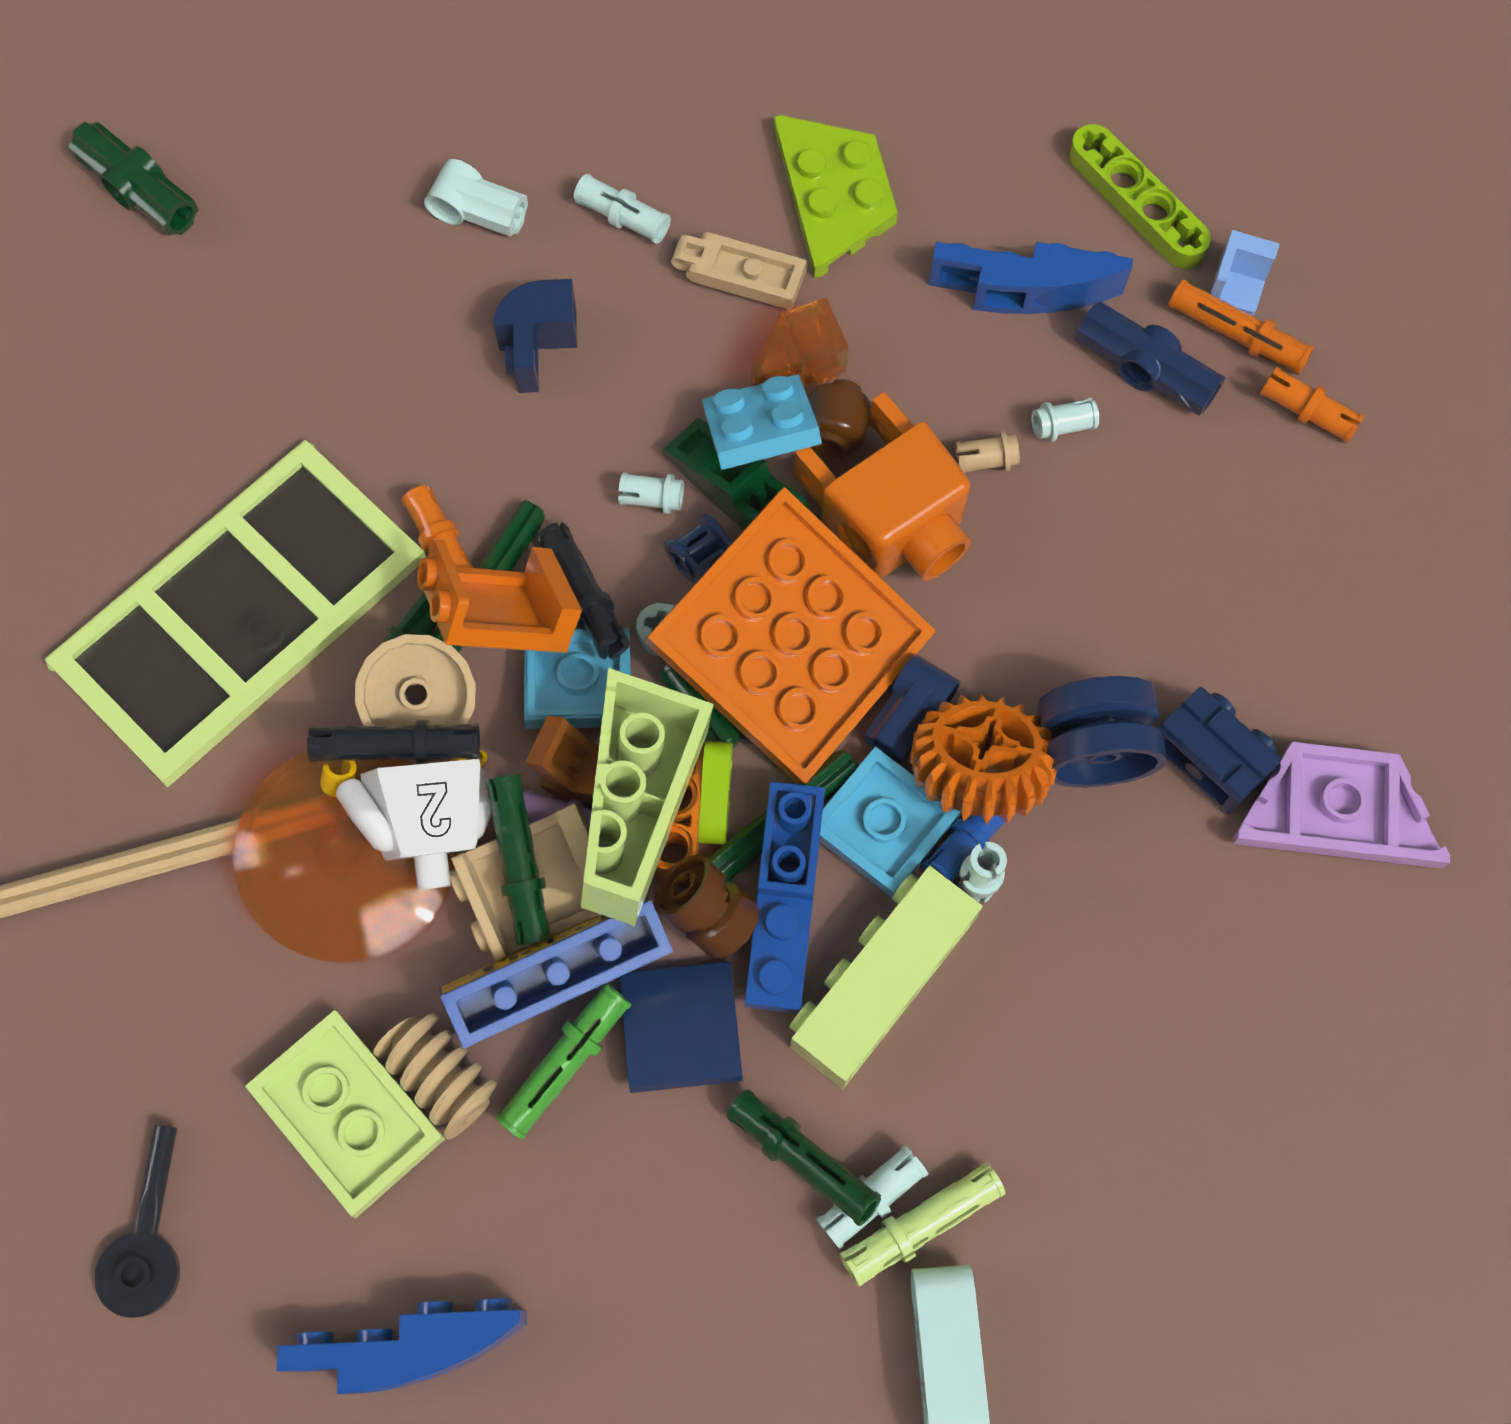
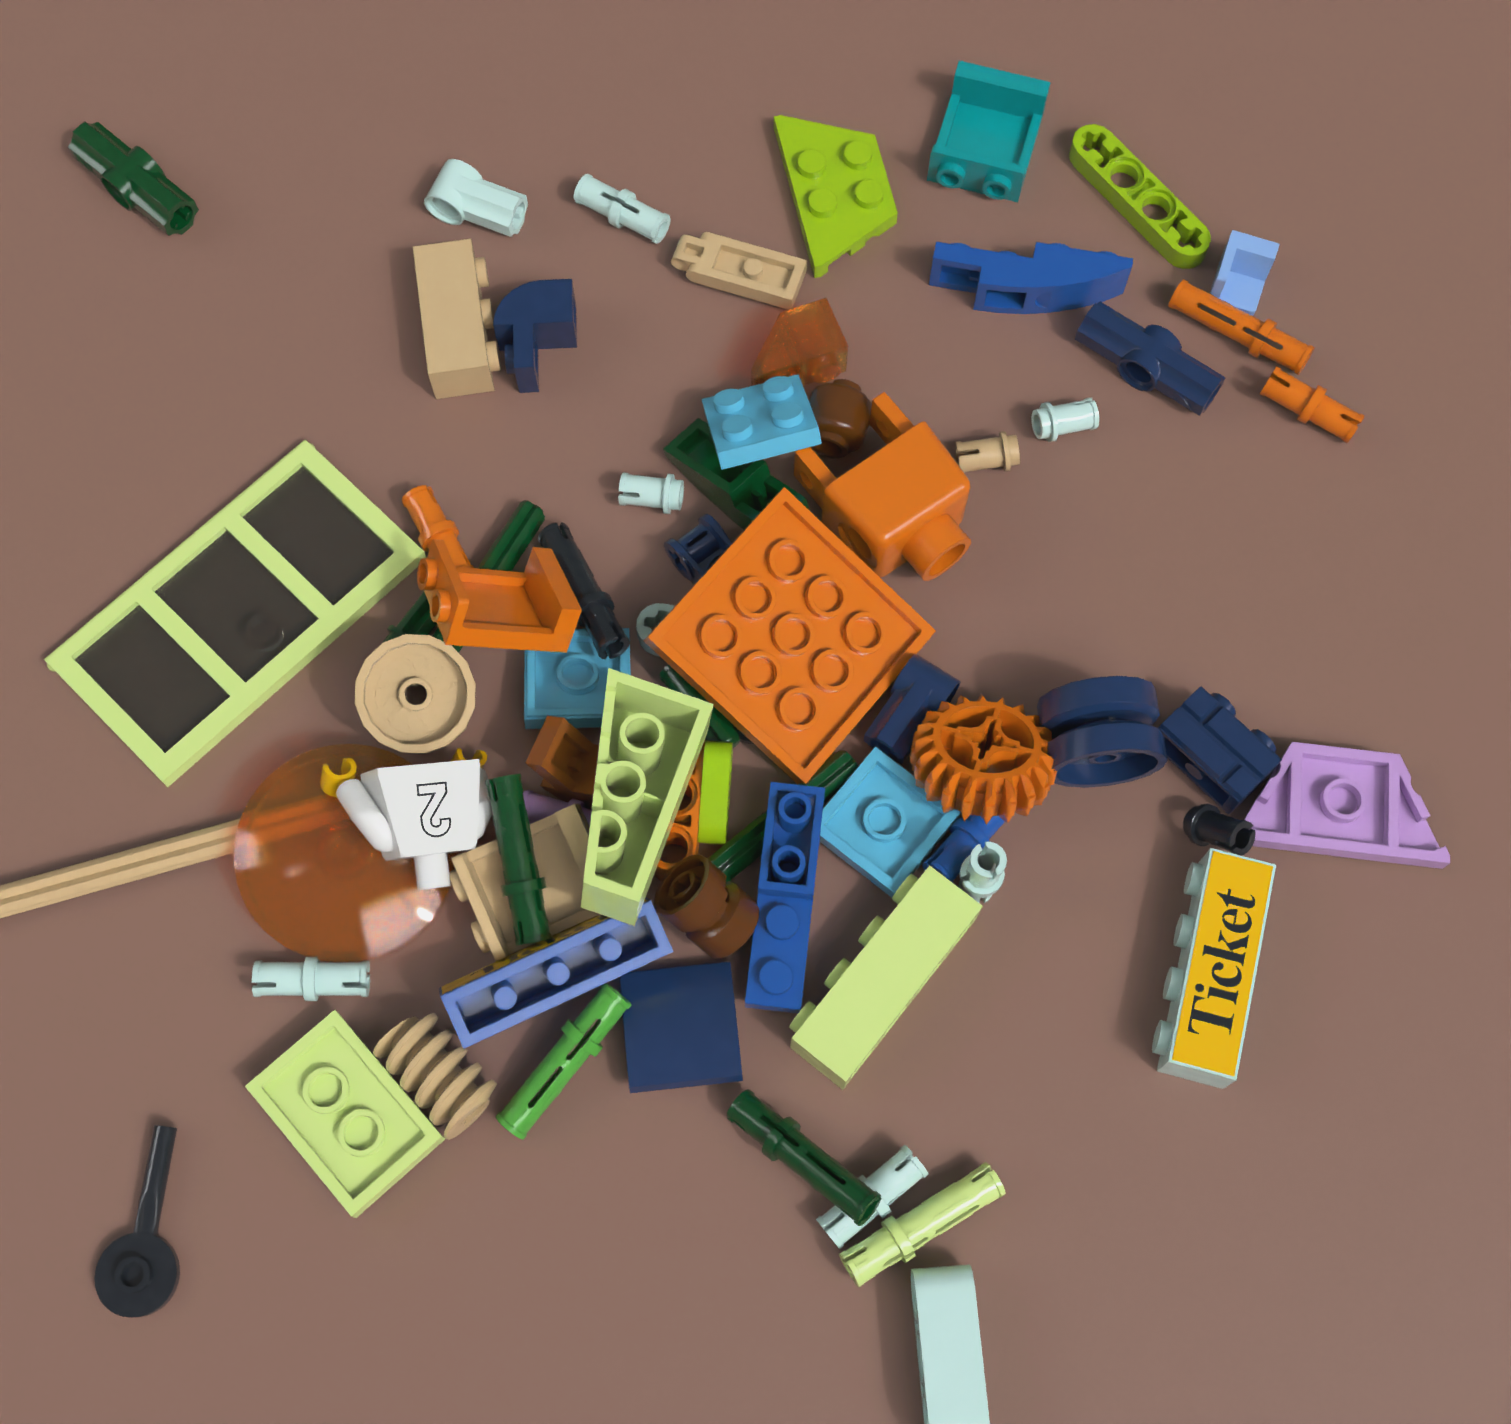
(311, 978): none -> light aqua pin
(394, 742): black pin -> none
(427, 1347): blue slope -> none
(455, 318): none -> tan brick
(988, 131): none -> teal panel
(1208, 826): none -> black pin
(1215, 968): none -> brick

